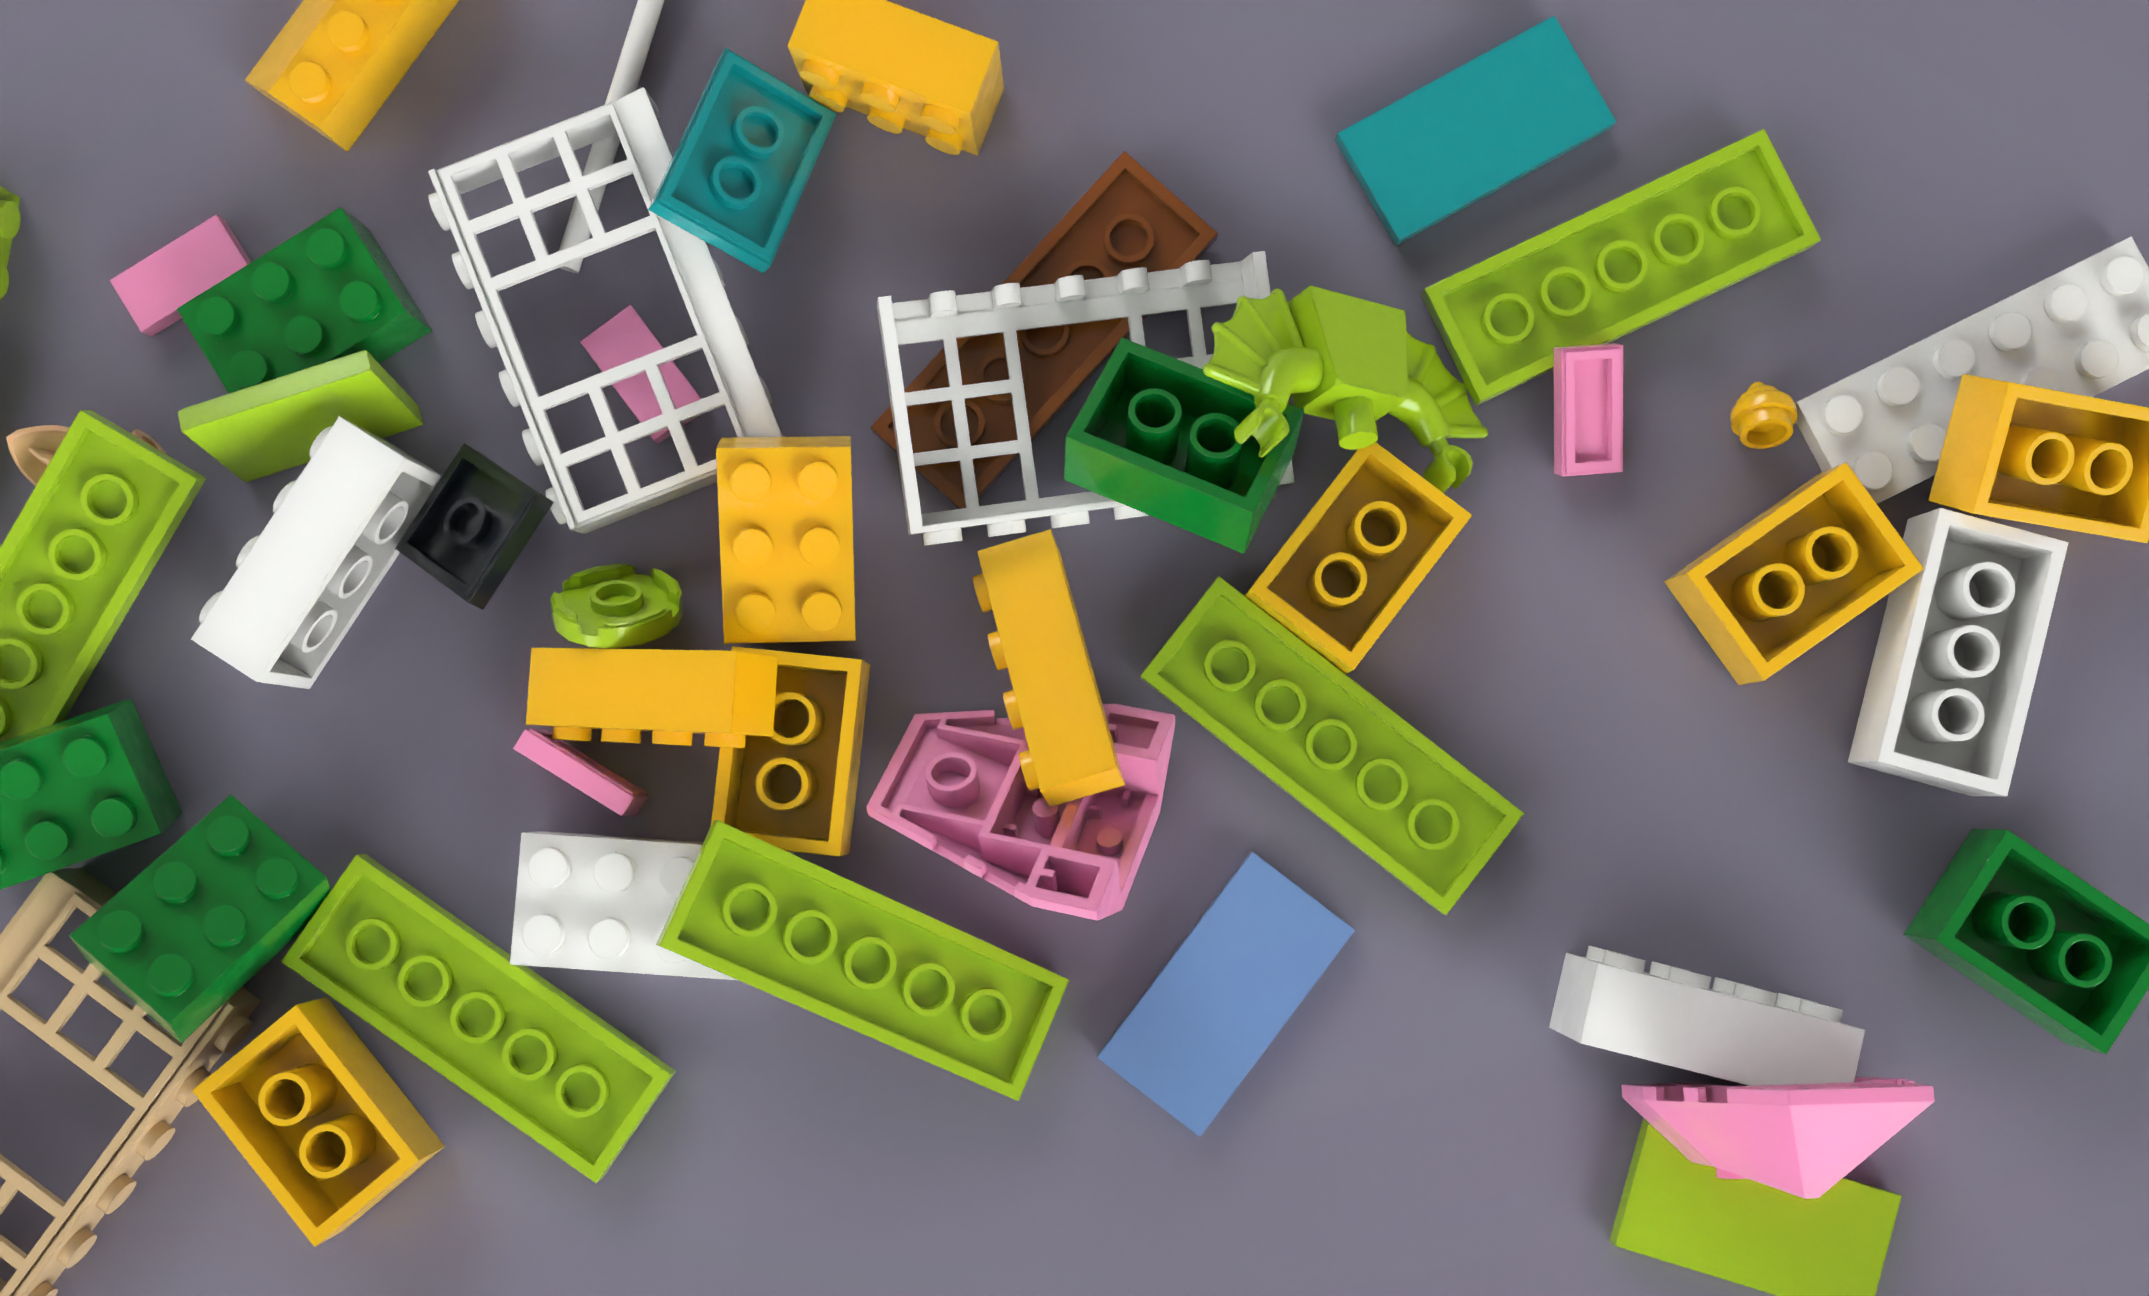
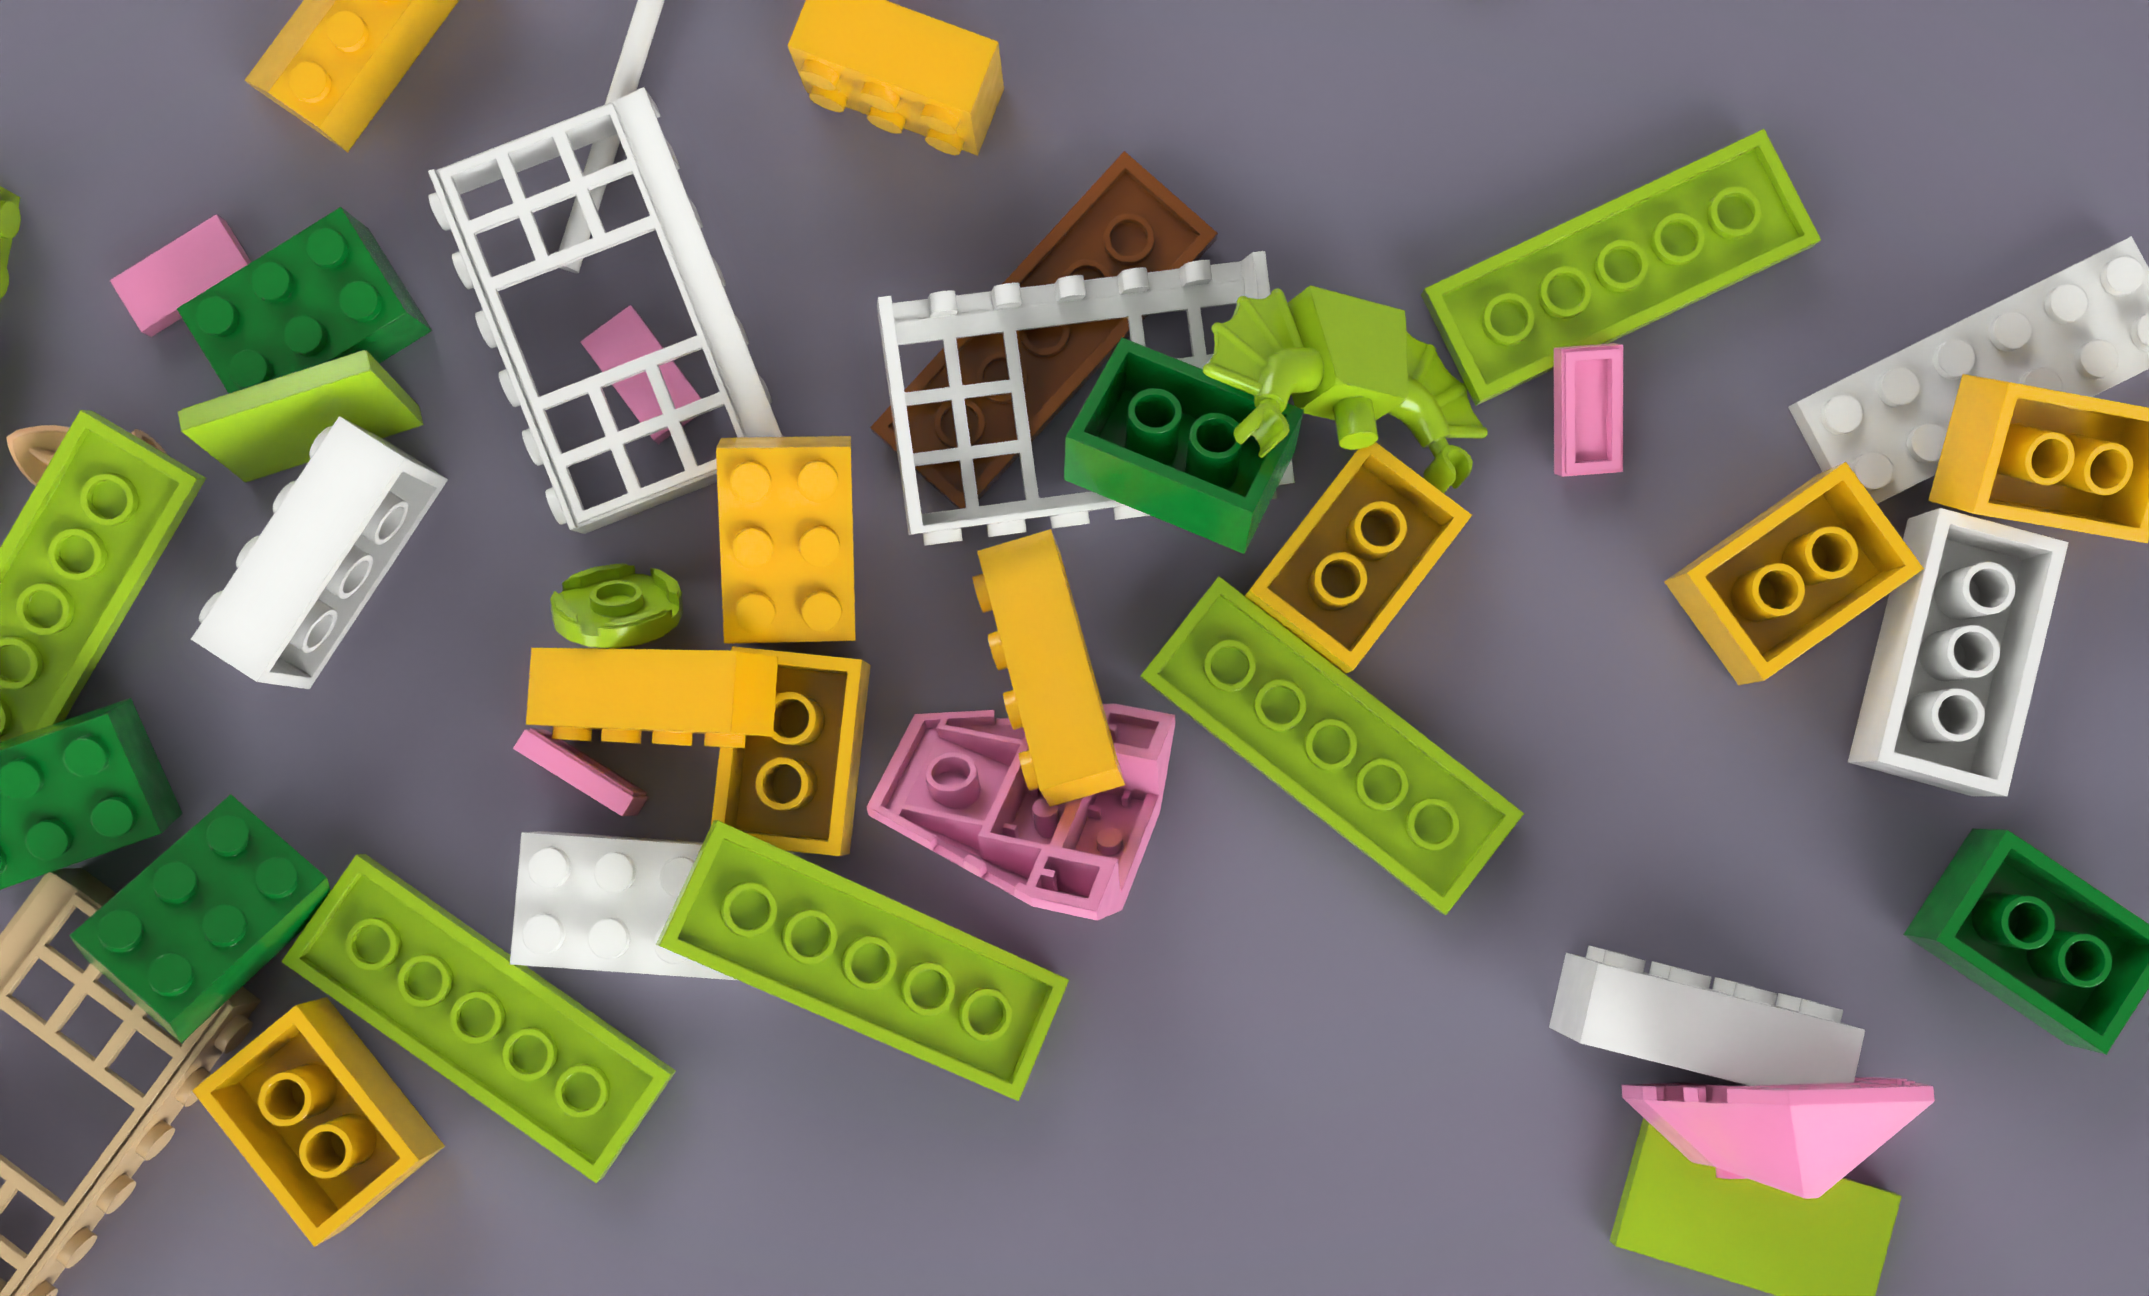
(473, 526): black tile -> none
(743, 161): teal tile -> none
(1225, 993): medium blue tile -> none
(1475, 130): teal tile -> none
(1763, 416): yellow plate -> none

